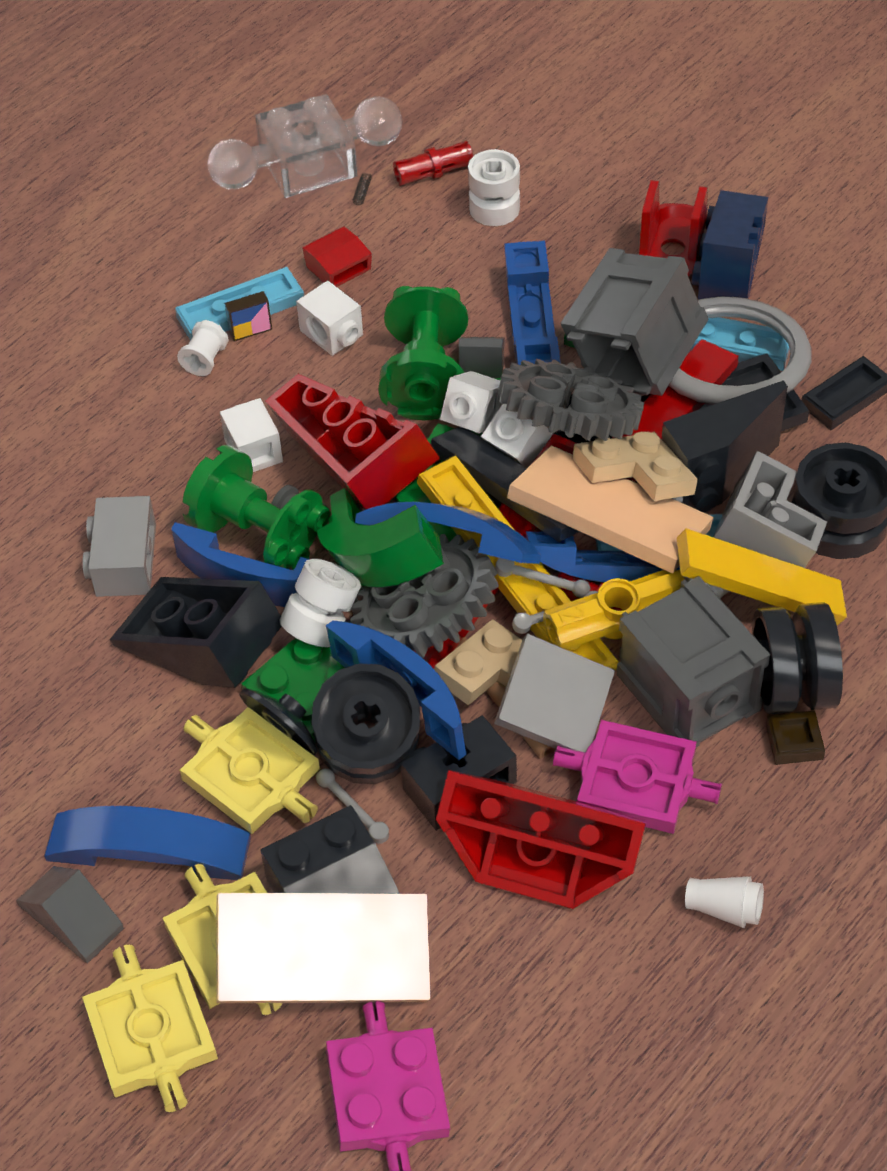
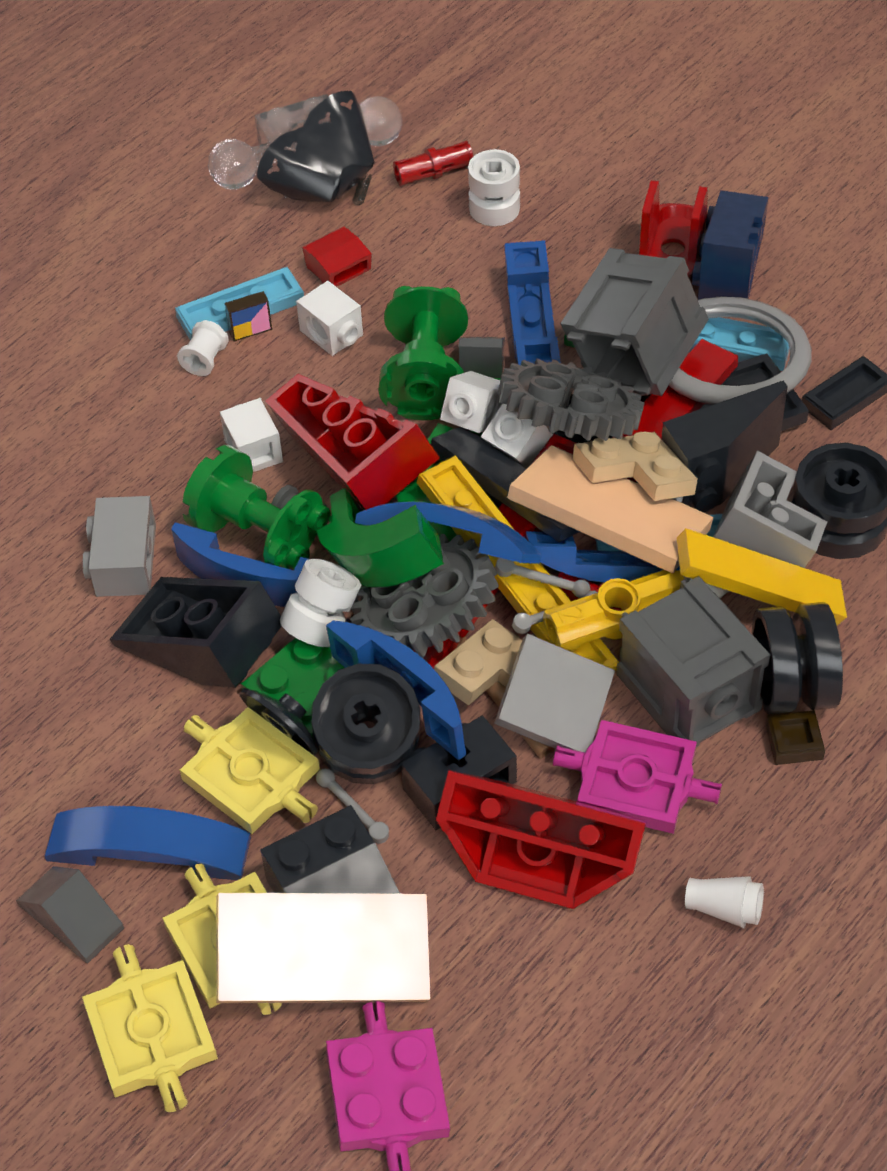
(327, 155): none -> black piece

